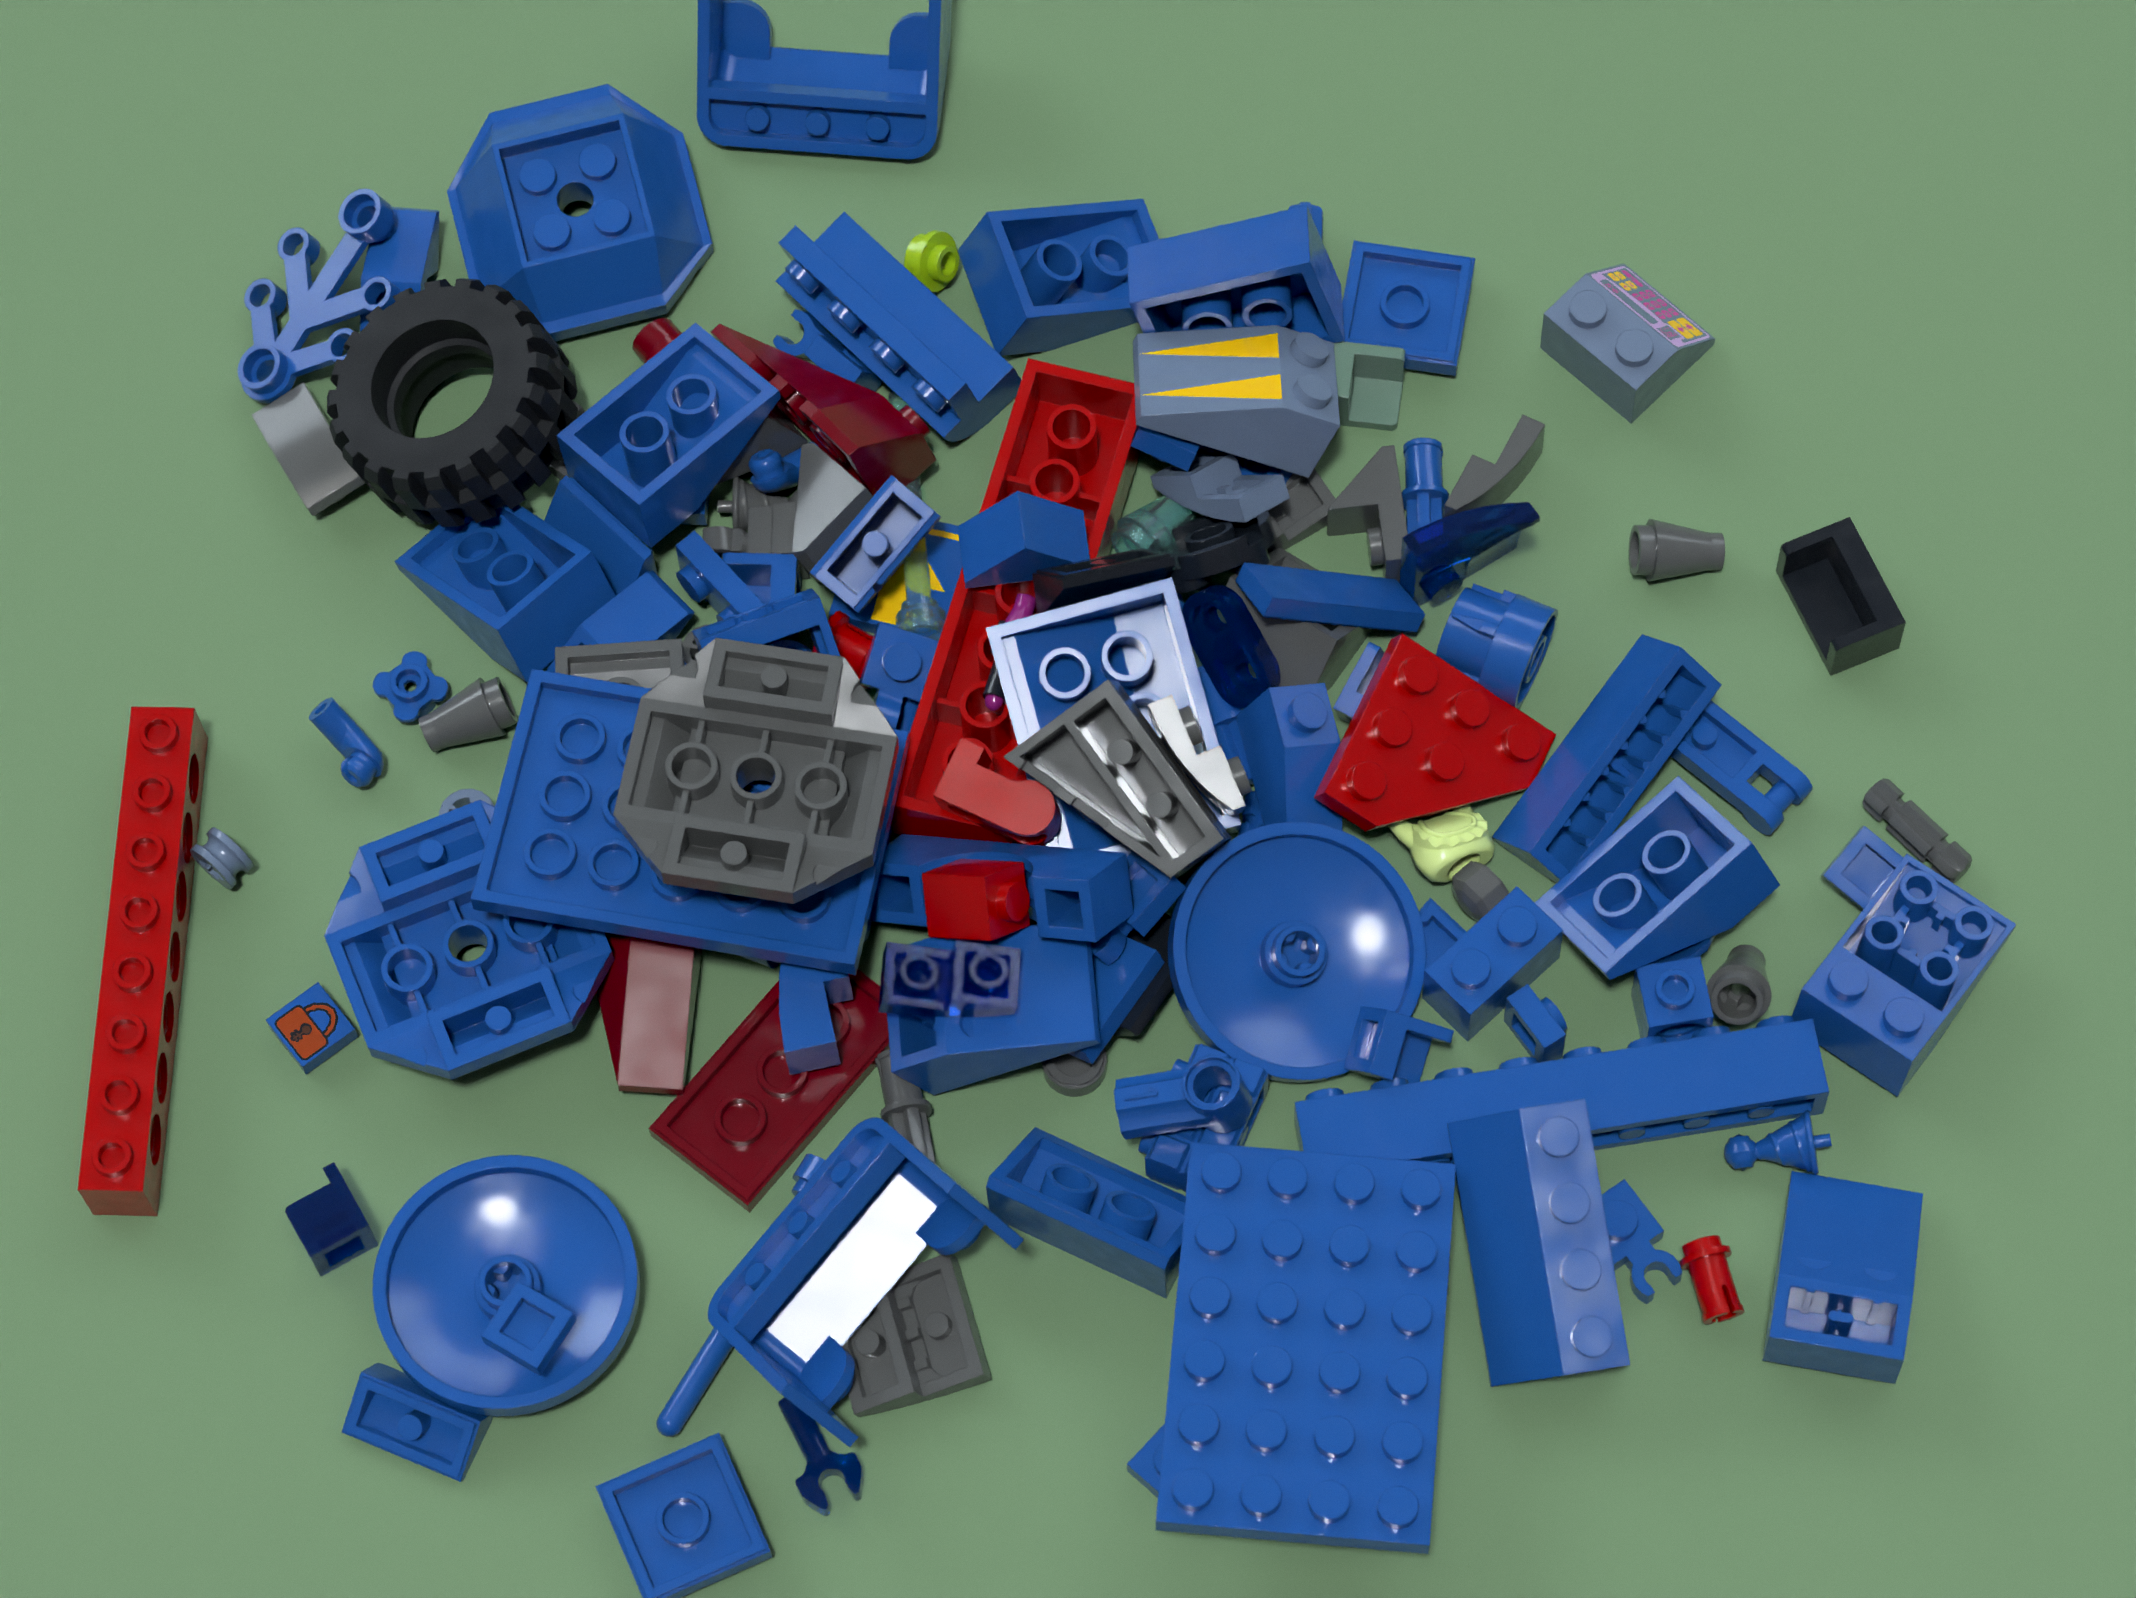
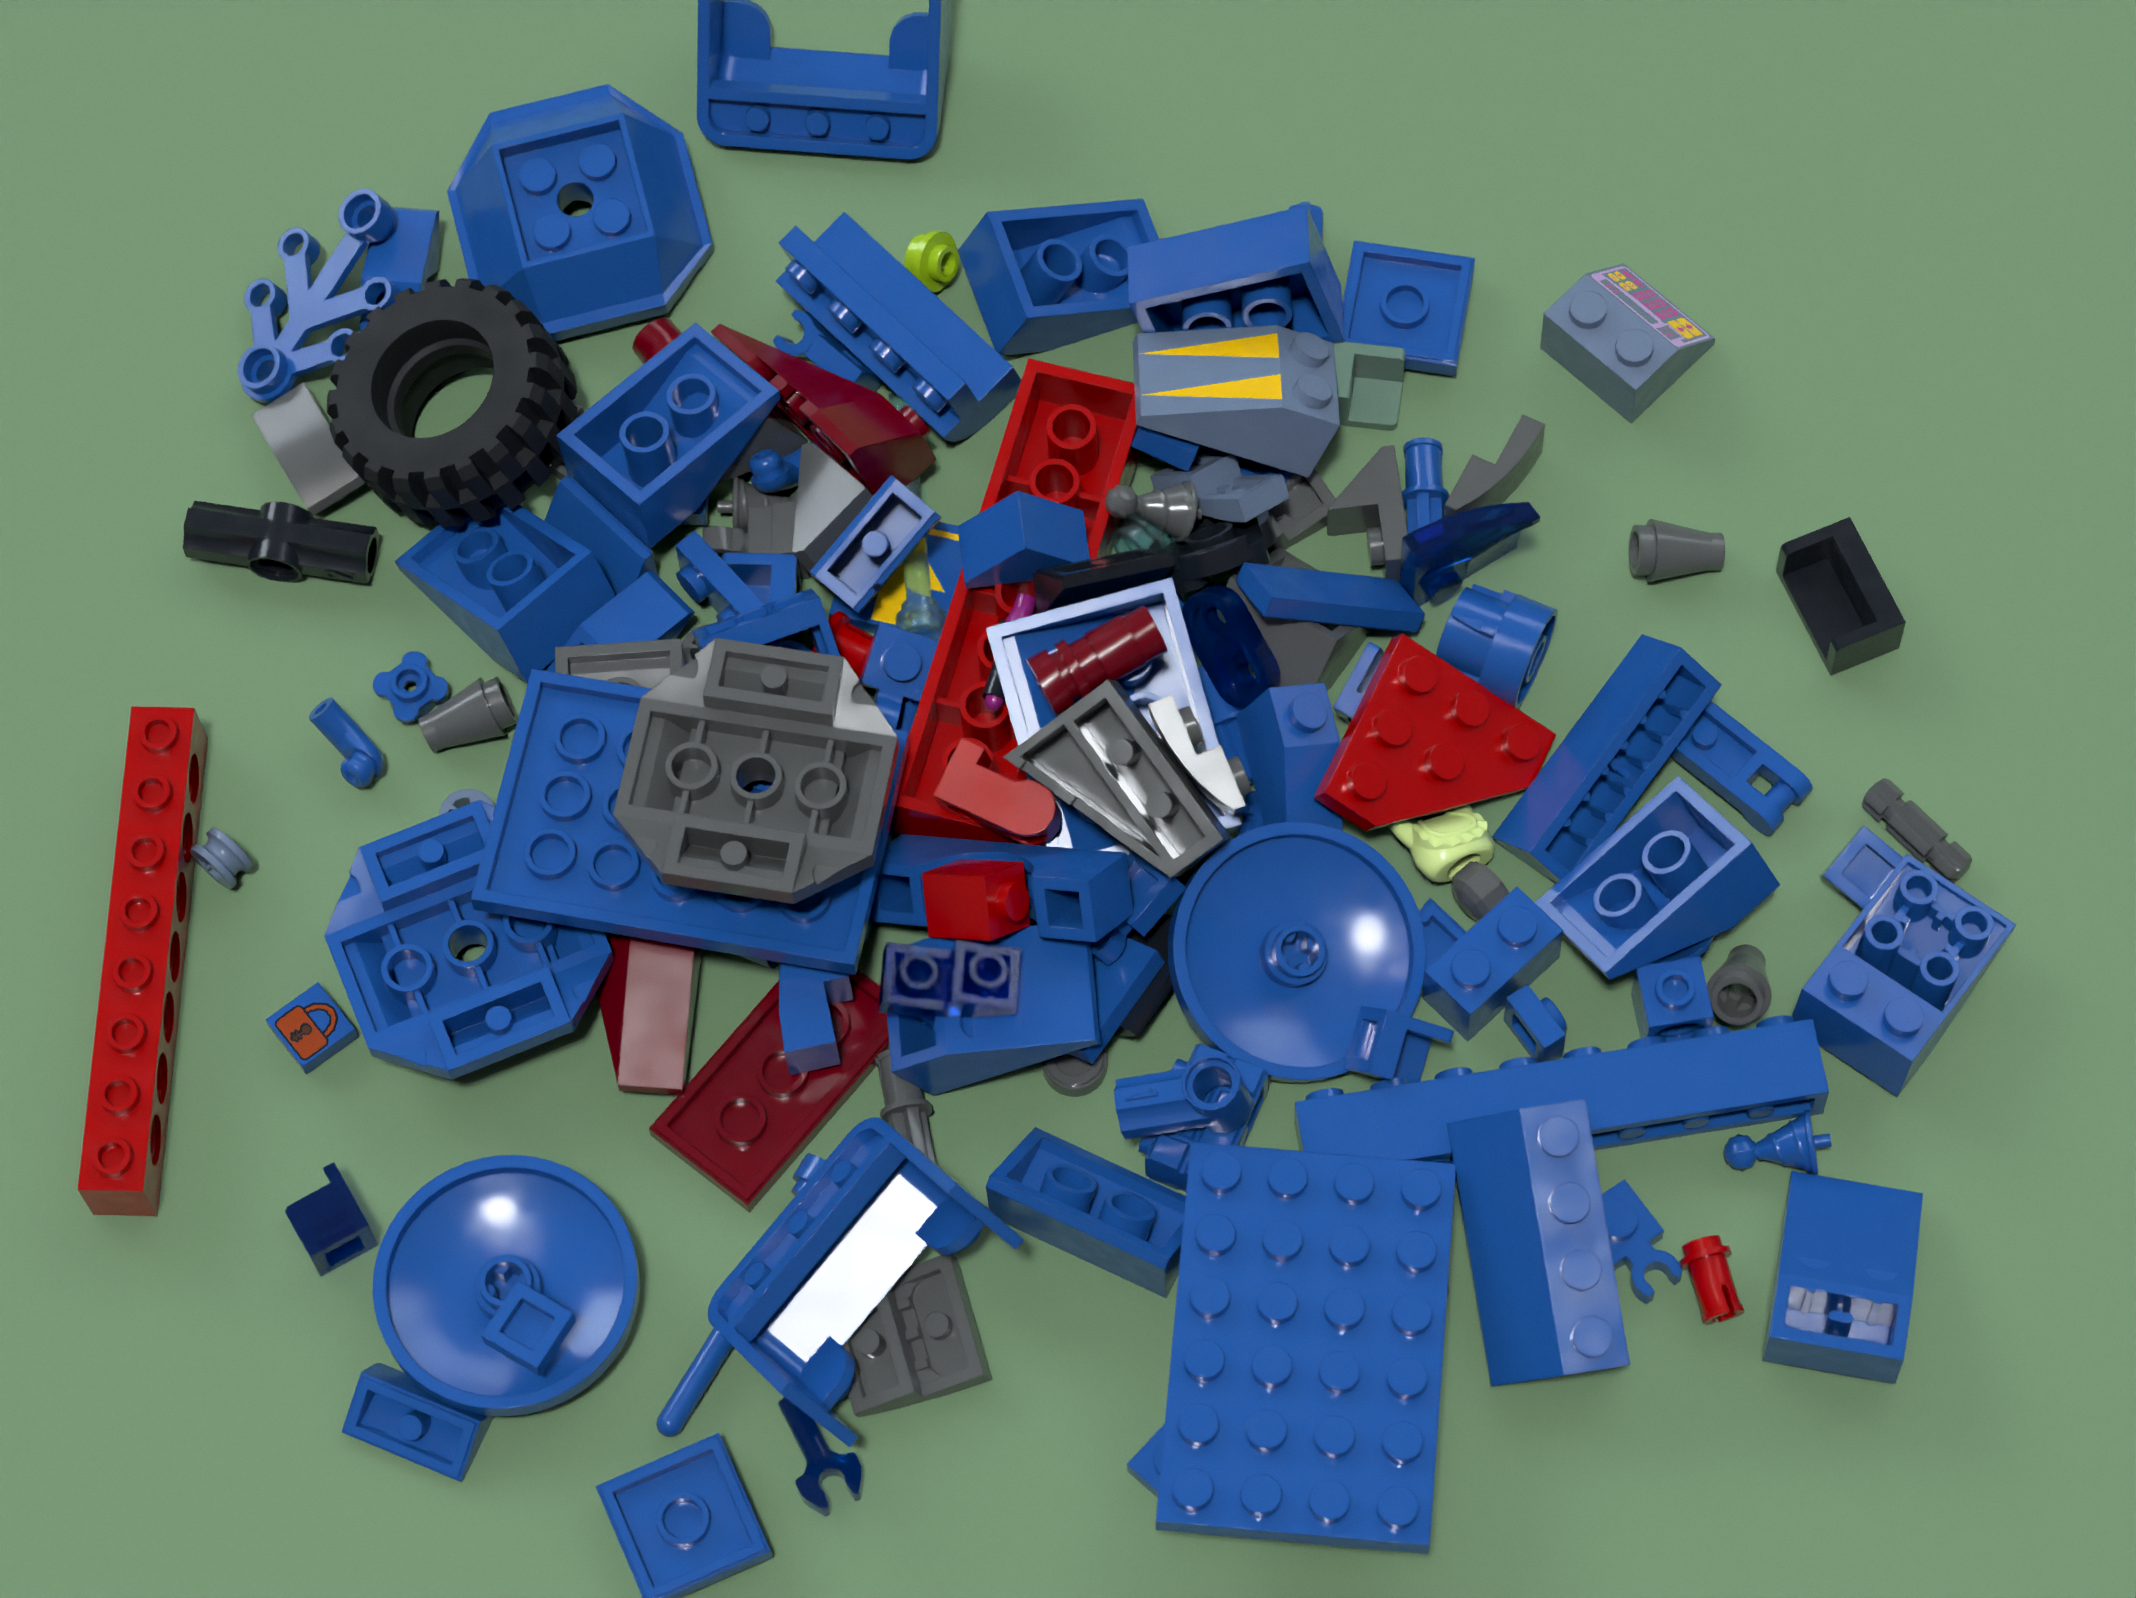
(280, 541): none -> black piece
(1102, 654): none -> dark red axle
(1169, 508): none -> dark grey piece

